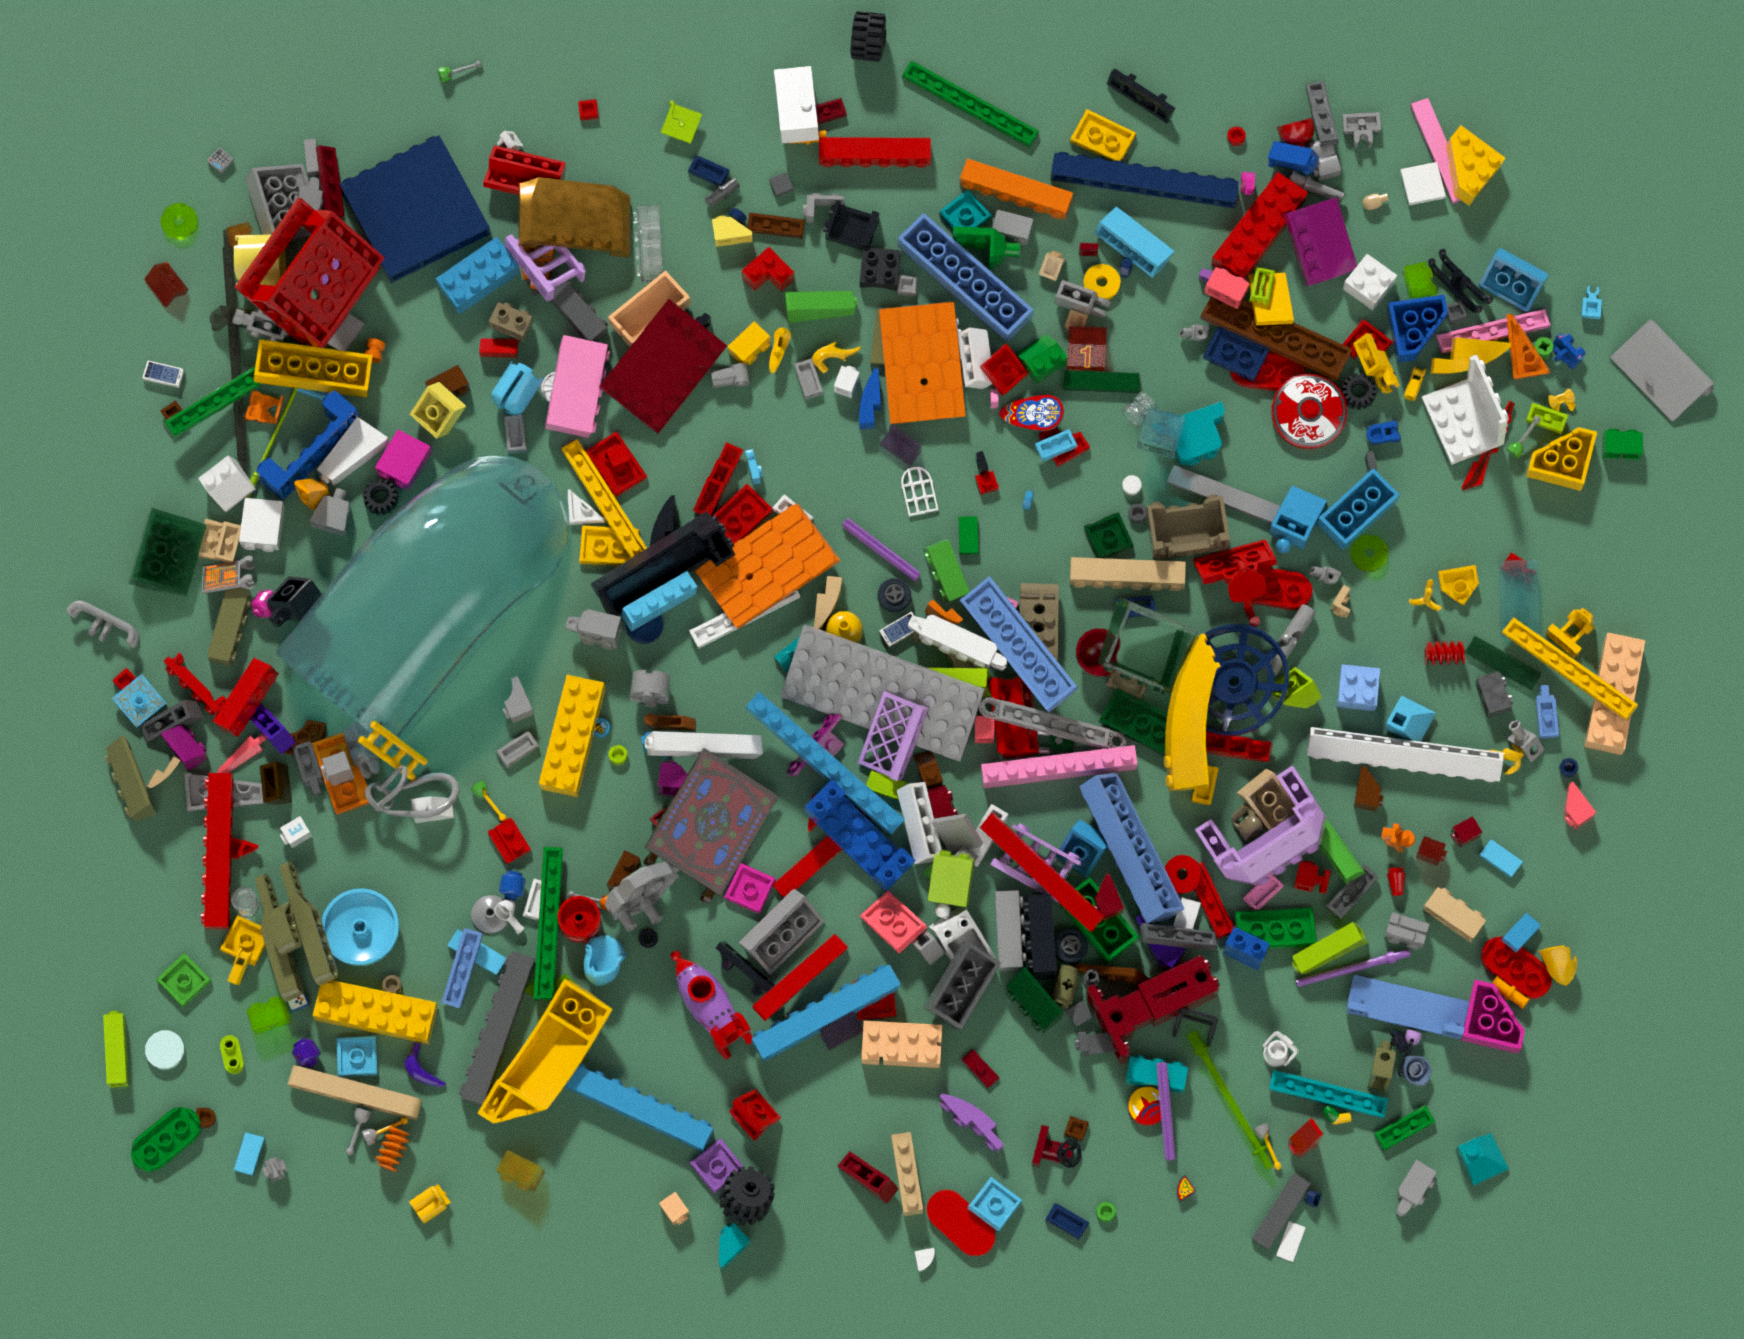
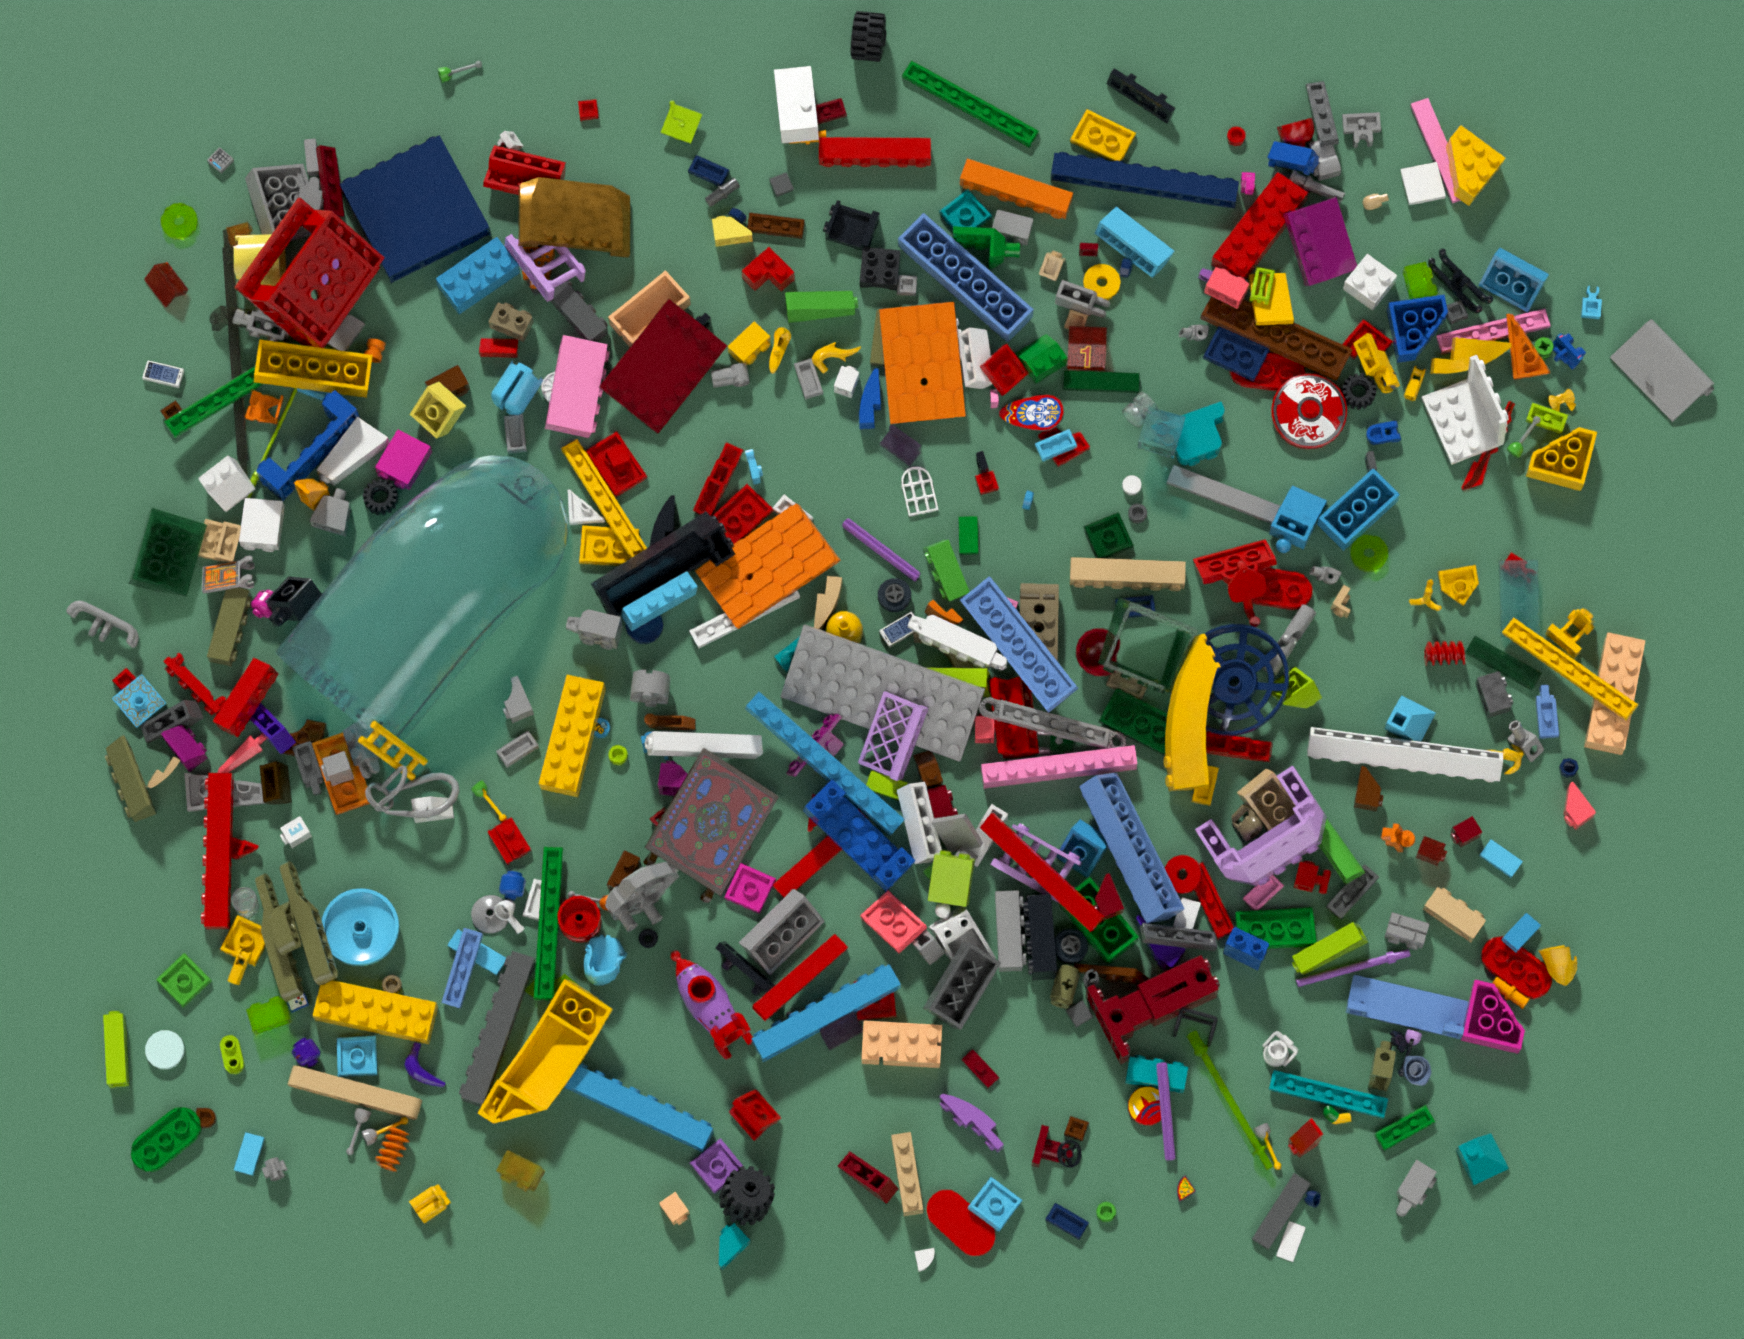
(649, 241): clear brick -> none
(819, 200): light grey bracket -> none
(1033, 1001): dark green slope -> none
(1093, 1043): dark grey bracket -> none
(1187, 529): dark tan windscreen -> none
(1358, 687): light blue brick -> none
(1396, 880): red cone -> none
(1622, 442): green piece -> none

